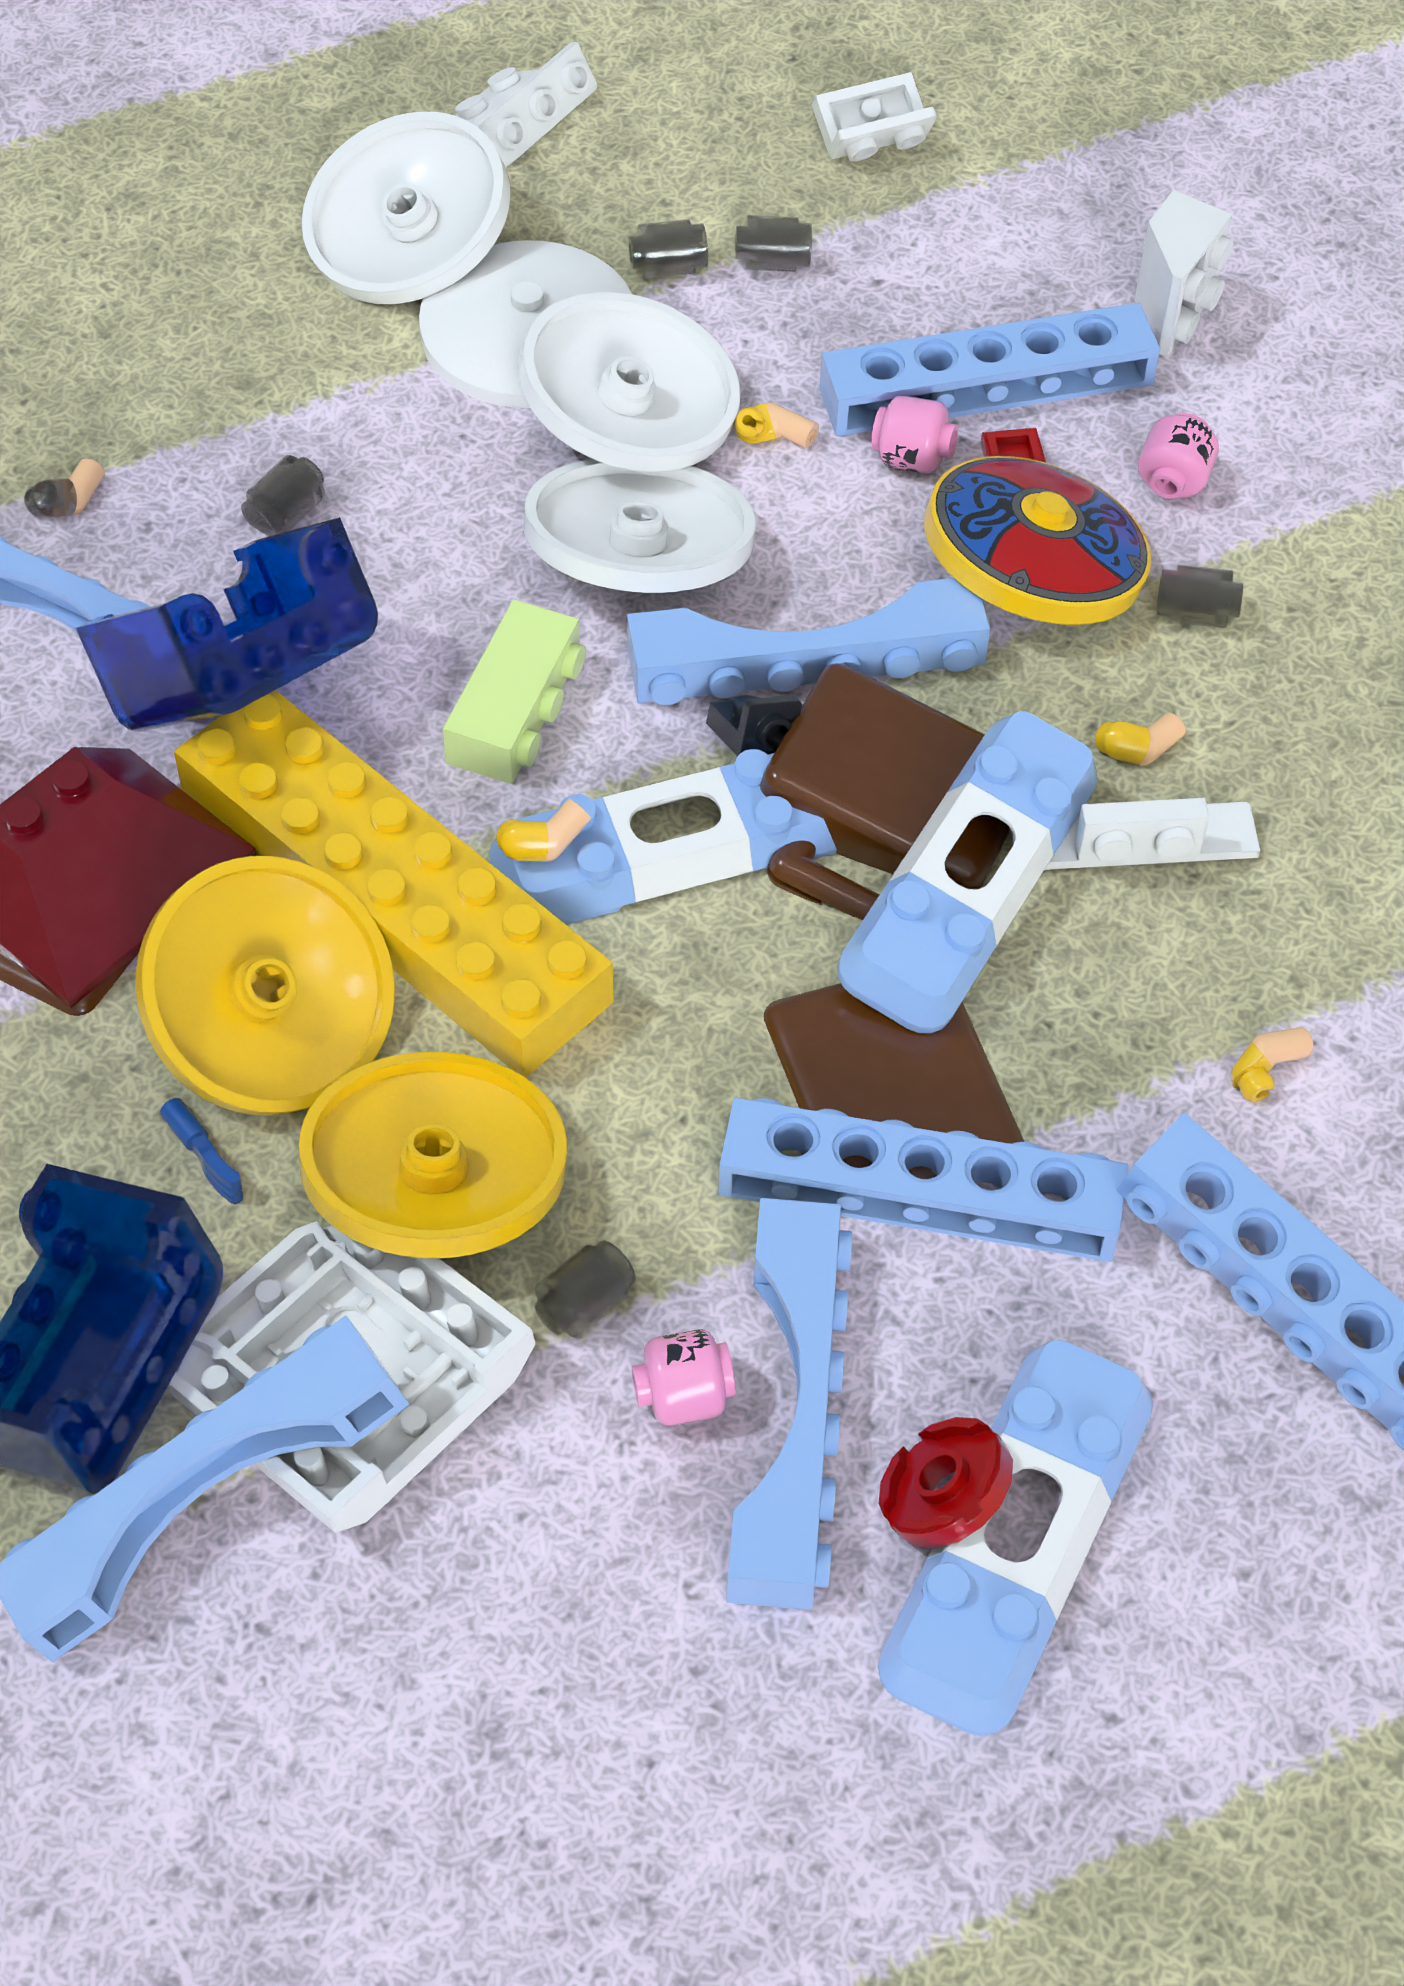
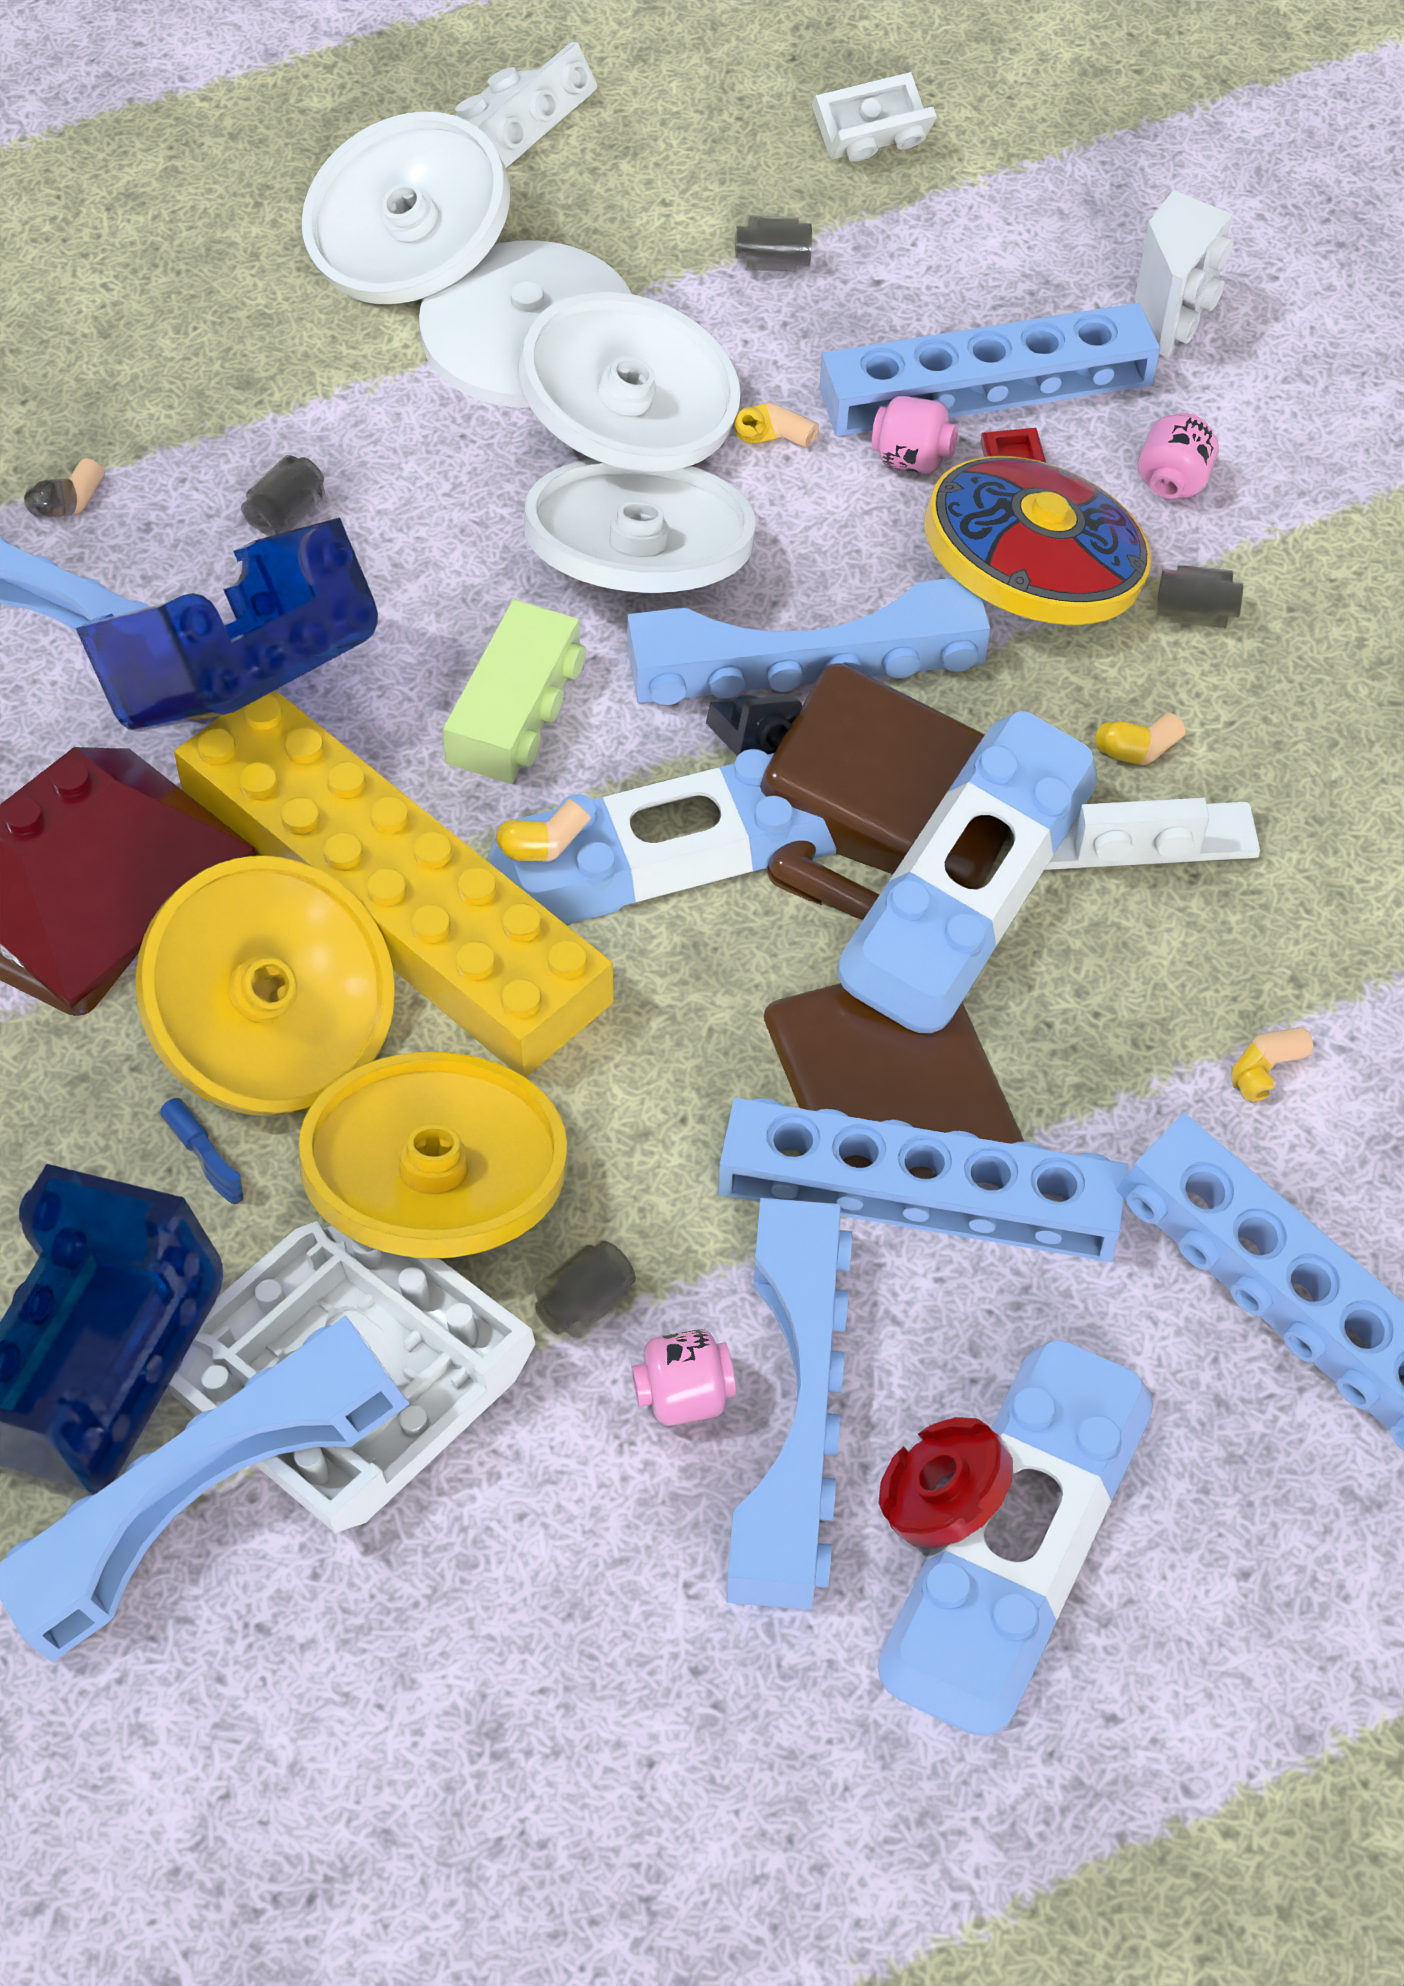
(668, 248): clear smoke brick -> none

